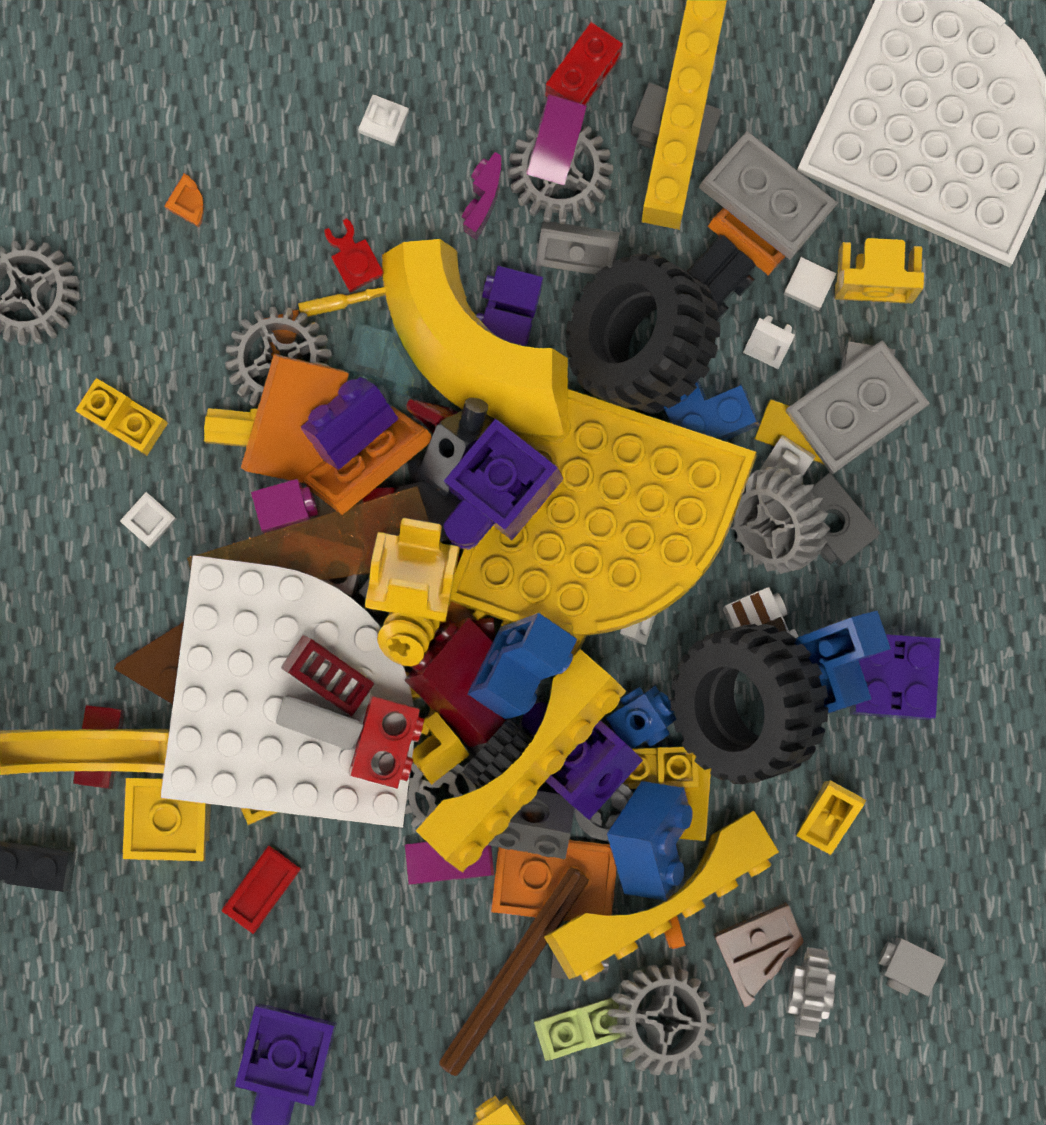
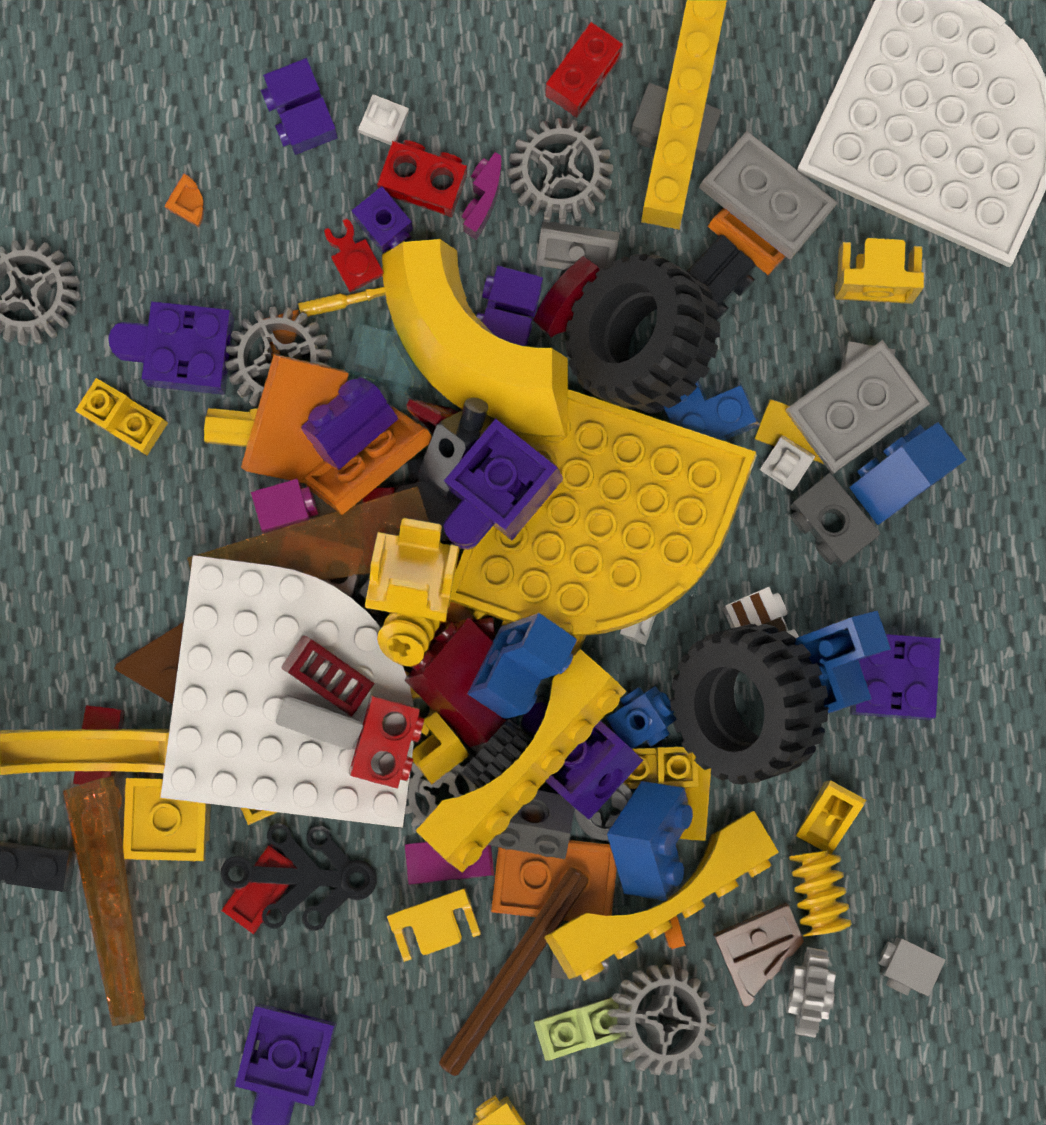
(102, 868): none -> clear orange wing
(148, 520): white tile -> none
(176, 343): none -> dark purple brick
(300, 107): none -> dark purple piece
(306, 877): none -> black plant
(383, 220): none -> dark purple brick
(418, 187): none -> red brick
(433, 923): none -> yellow panel
(556, 139): magenta slope -> none
(557, 304): none -> dark red slope
(769, 342): white tile -> none
(780, 520): light grey gear -> none
(810, 284): white tile -> none
(820, 892): none -> yellow piece
(909, 469): none -> blue brick

